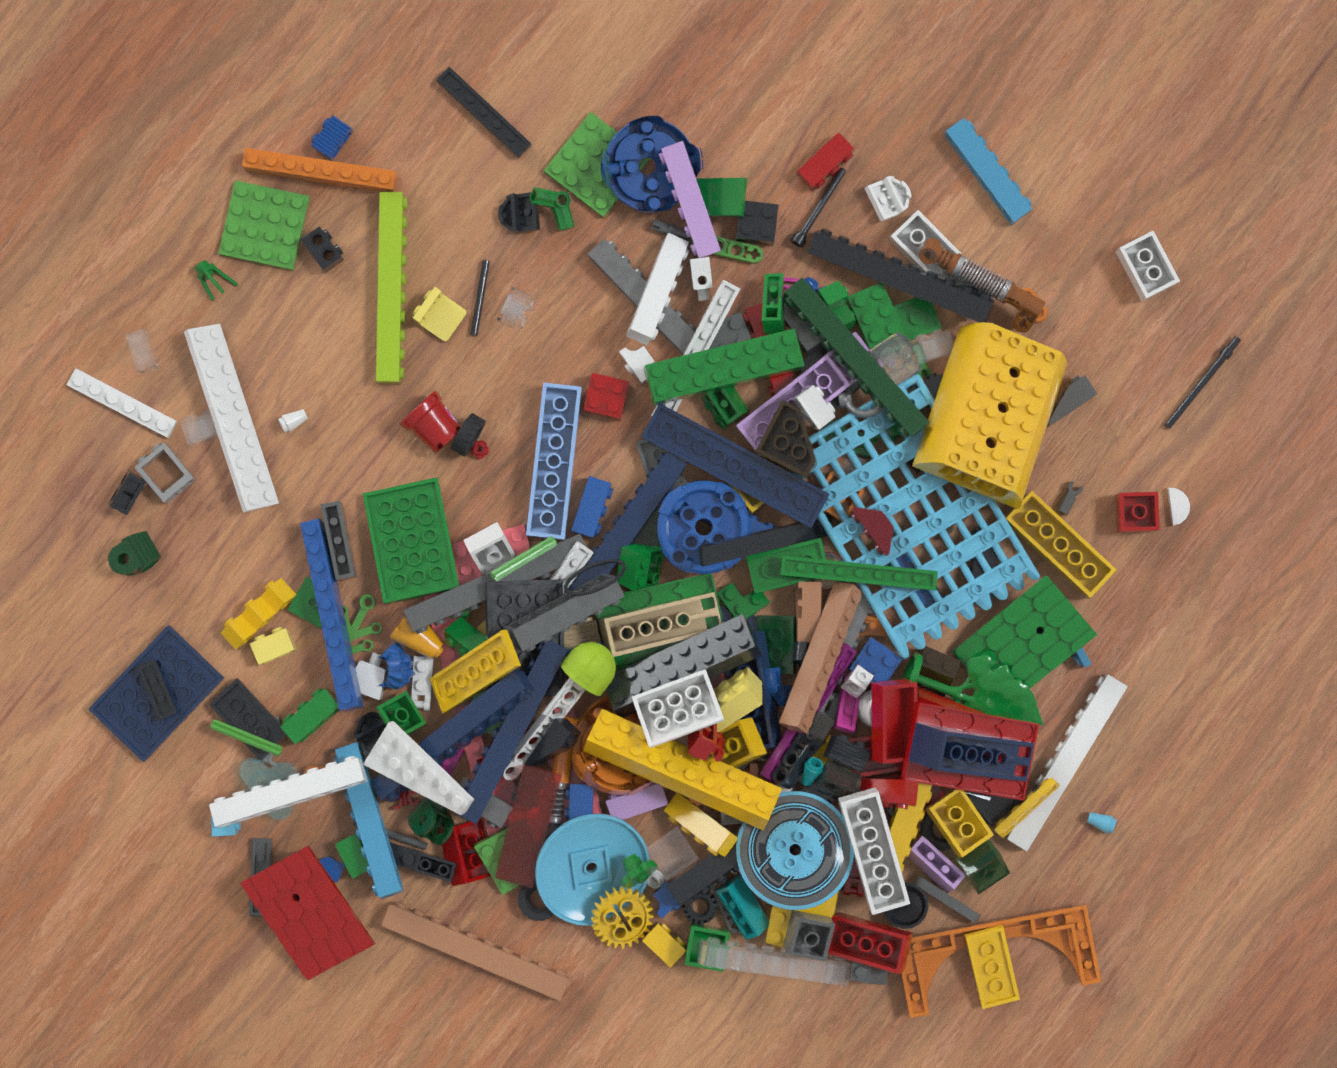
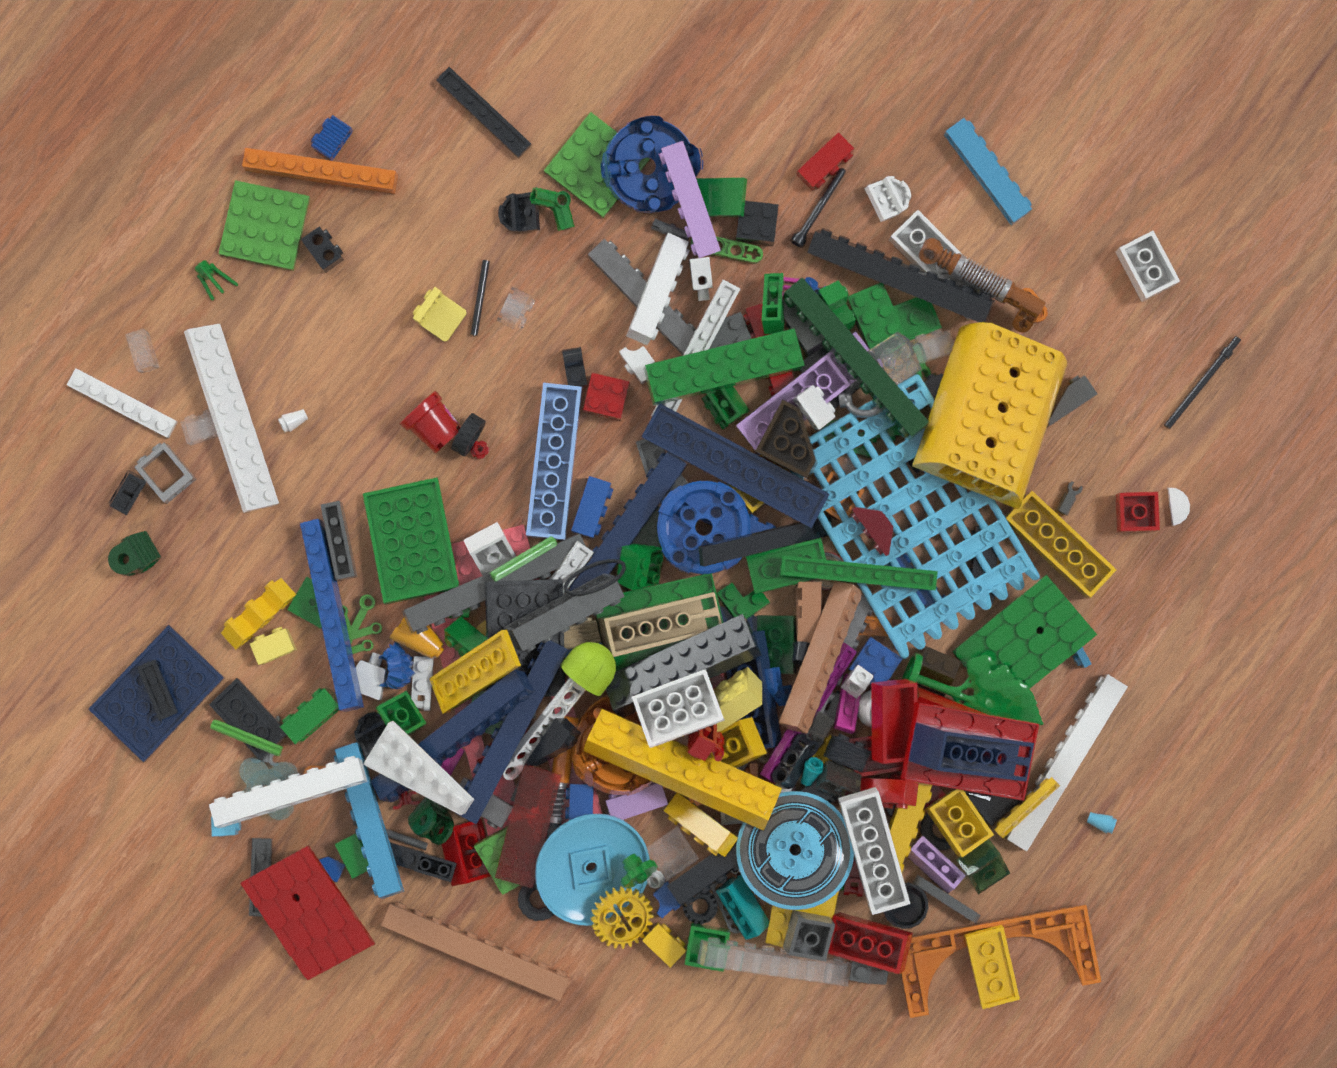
(390, 288): lime brick -> none
(574, 367): none -> black plate

